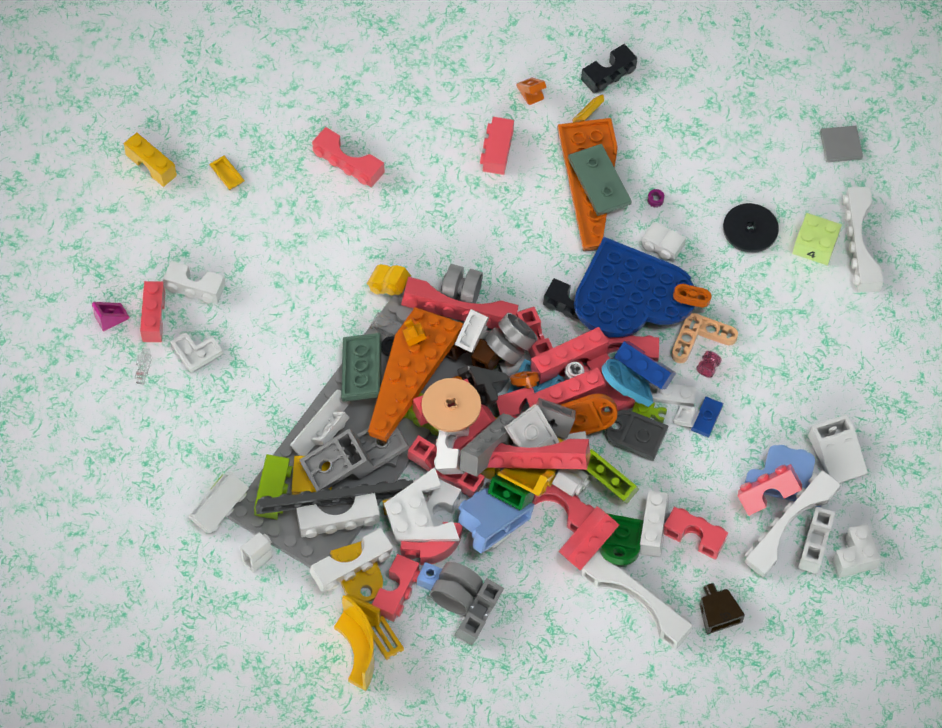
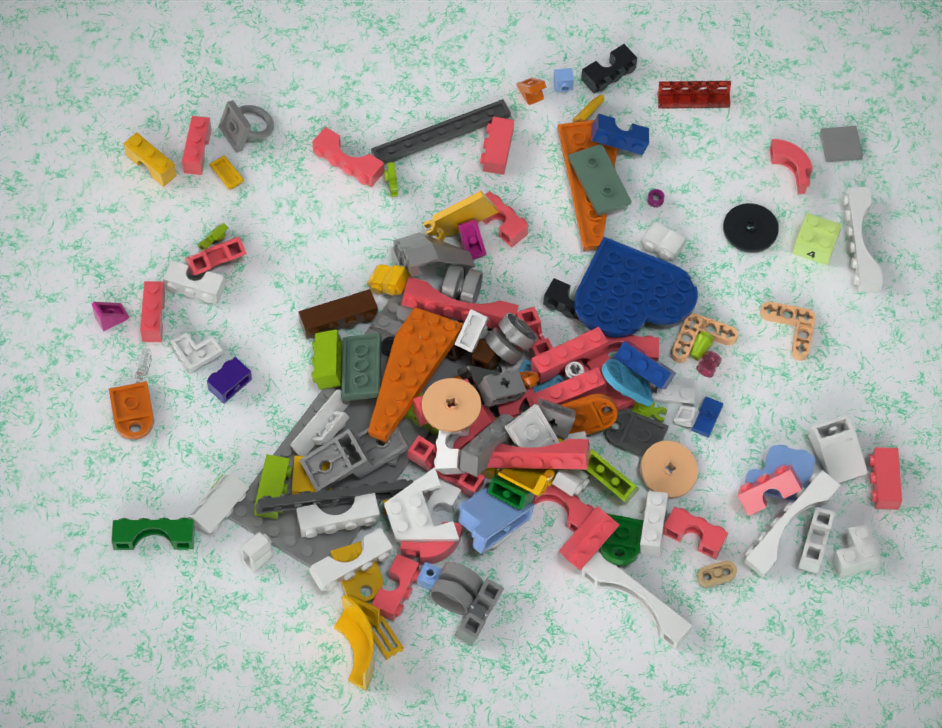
(128, 532): none -> green arch
(132, 407): none -> orange plate
(194, 151): none -> coral arch
(215, 255): none -> coral arch
(216, 234): none -> lime plate
(229, 379): none -> dark purple brick
(237, 128): none -> light grey tile
(327, 359): none -> lime brick
(338, 313): none -> reddish brown brick
(390, 175): none -> lime plate
(413, 333): light orange tile -> none
(423, 249): none -> light grey panel
(440, 132): none -> dark grey plate
(471, 238): none -> dark pink slope
(474, 207): none -> yellow tile
(501, 388): none -> light grey brick
(513, 228): none -> coral arch
(563, 80): none -> light blue plate
(607, 133): none -> blue arch
(679, 459): none -> light nougat piece
(692, 295): orange plate -> none
(693, 96): none -> clear red fence
(702, 344): none -> lime cone
(715, 572): none -> tan plate
(719, 609): dark brown torso -> none
(795, 159): none -> coral arch
(801, 324): none -> light nougat beam
(885, 478): none -> coral brick

